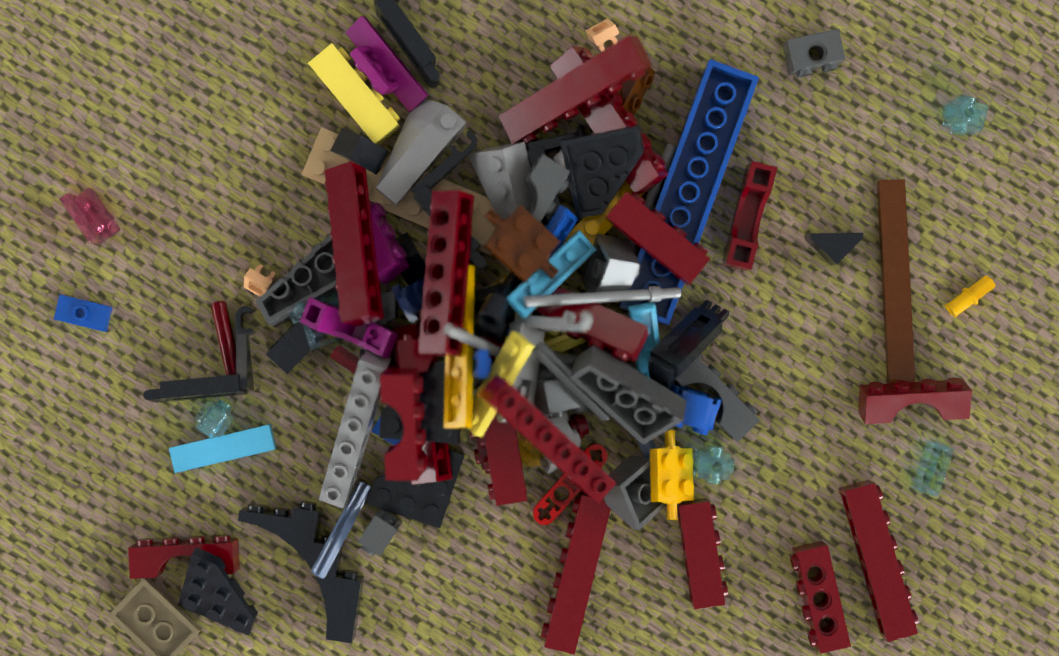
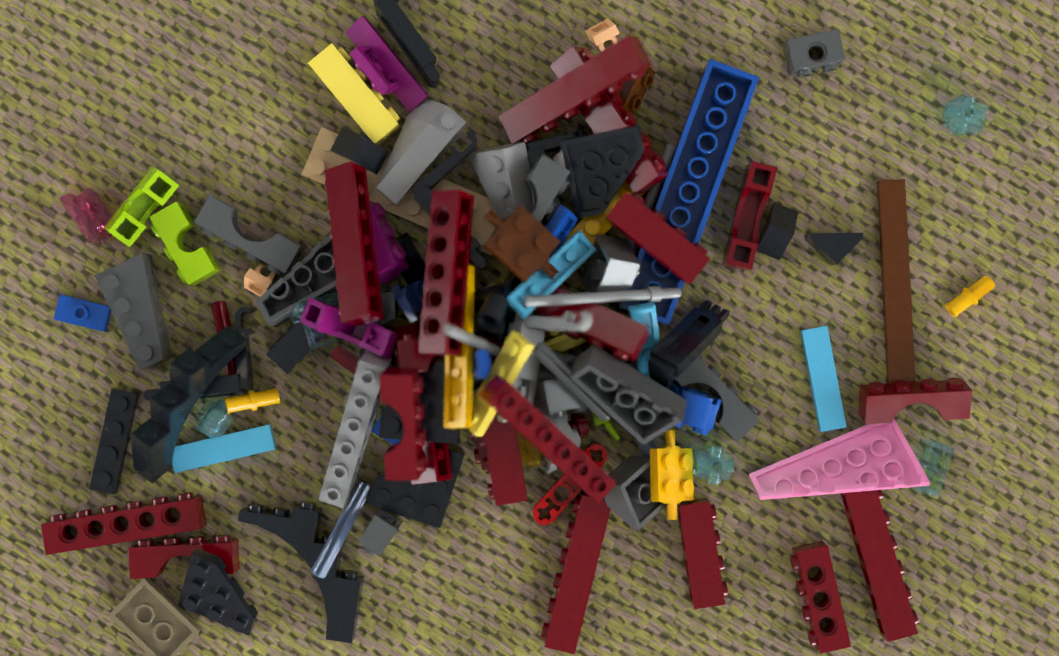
(59, 539): none -> dark red brick
(114, 441): none -> black plate
(132, 215): none -> lime arch
(135, 304): none -> dark grey wedge
(171, 226): none -> lime arch
(189, 377): none -> black arch
(221, 219): none -> dark grey arch
(252, 400): none -> yellow pin
(608, 426): none -> lime hand
(777, 231): none -> black slope
(823, 378): none -> medium azure tile
(854, 462): none -> bright pink wing

